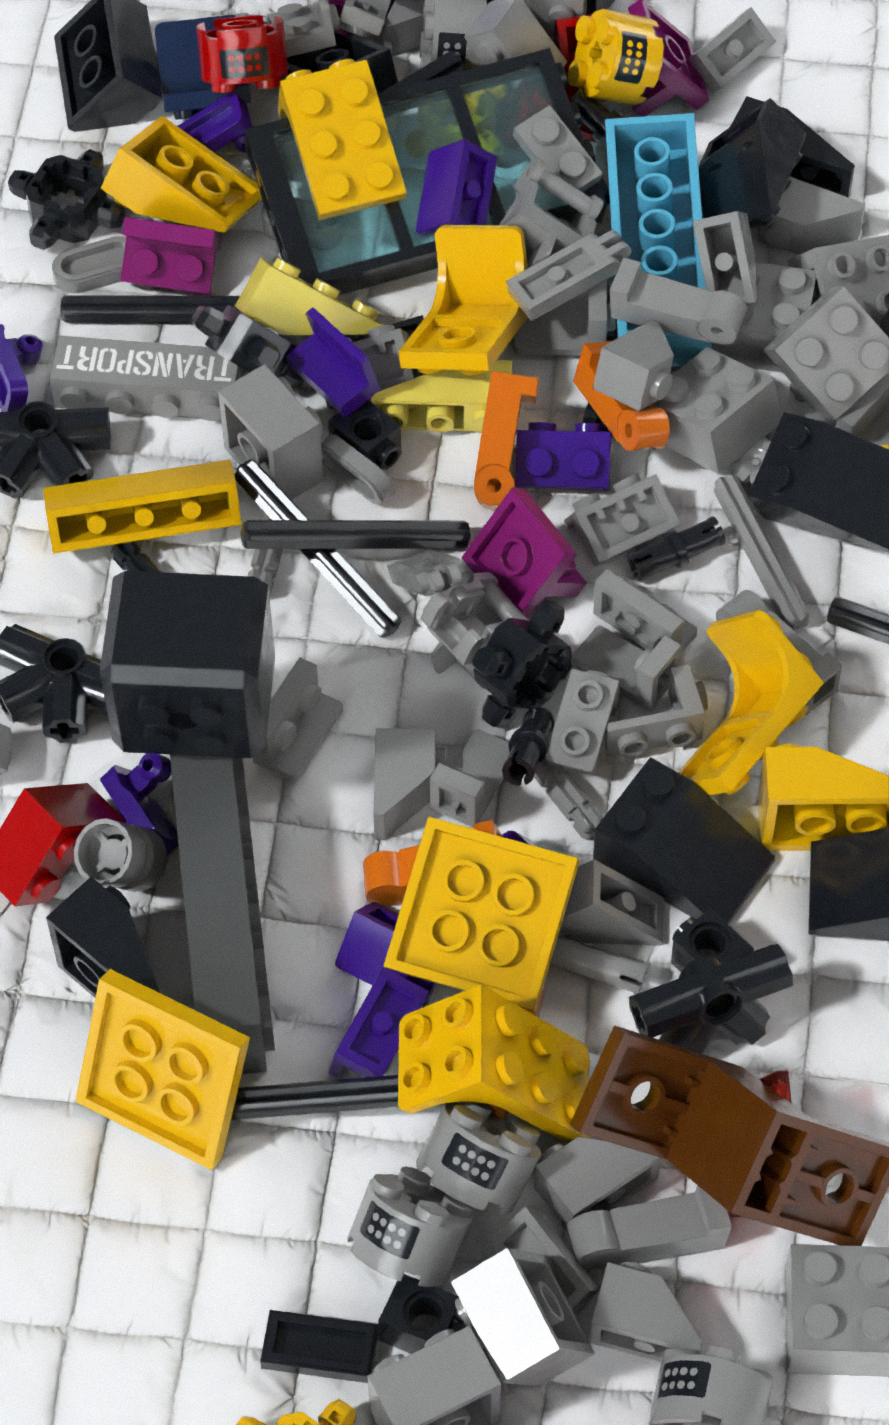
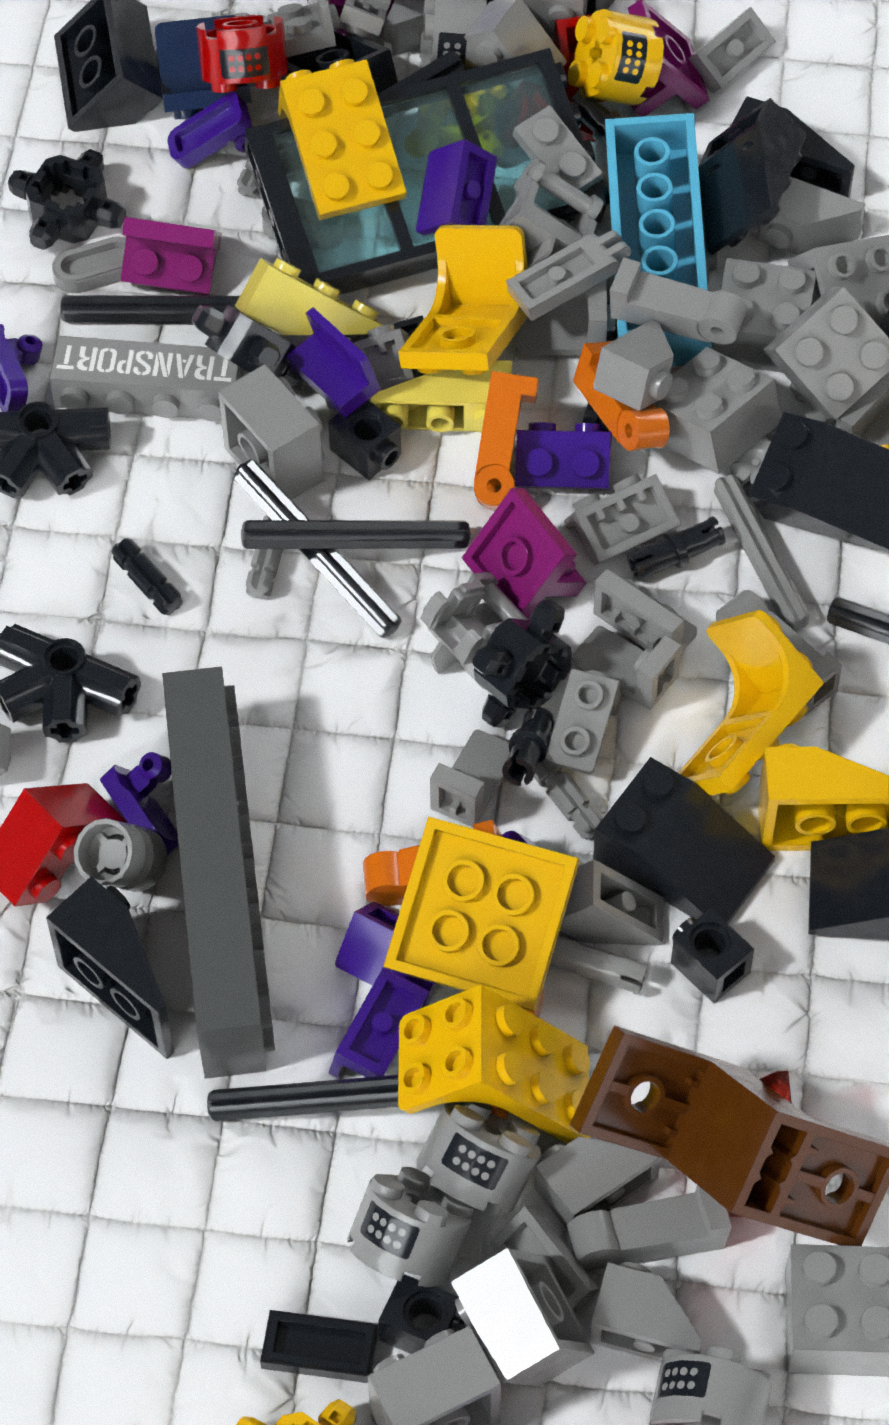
(142, 506): yellow brick -> none
(161, 1069): yellow plate -> none
(179, 180): yellow slope -> none
(188, 664): black plate -> none
(297, 722): light grey bracket -> none
(356, 470): light grey tile -> none
(402, 775): light grey slope -> none
(427, 572): light grey hinge -> none
(666, 728): light grey bracket -> none
(713, 997): black piece -> none
(727, 254): light grey slope -> none

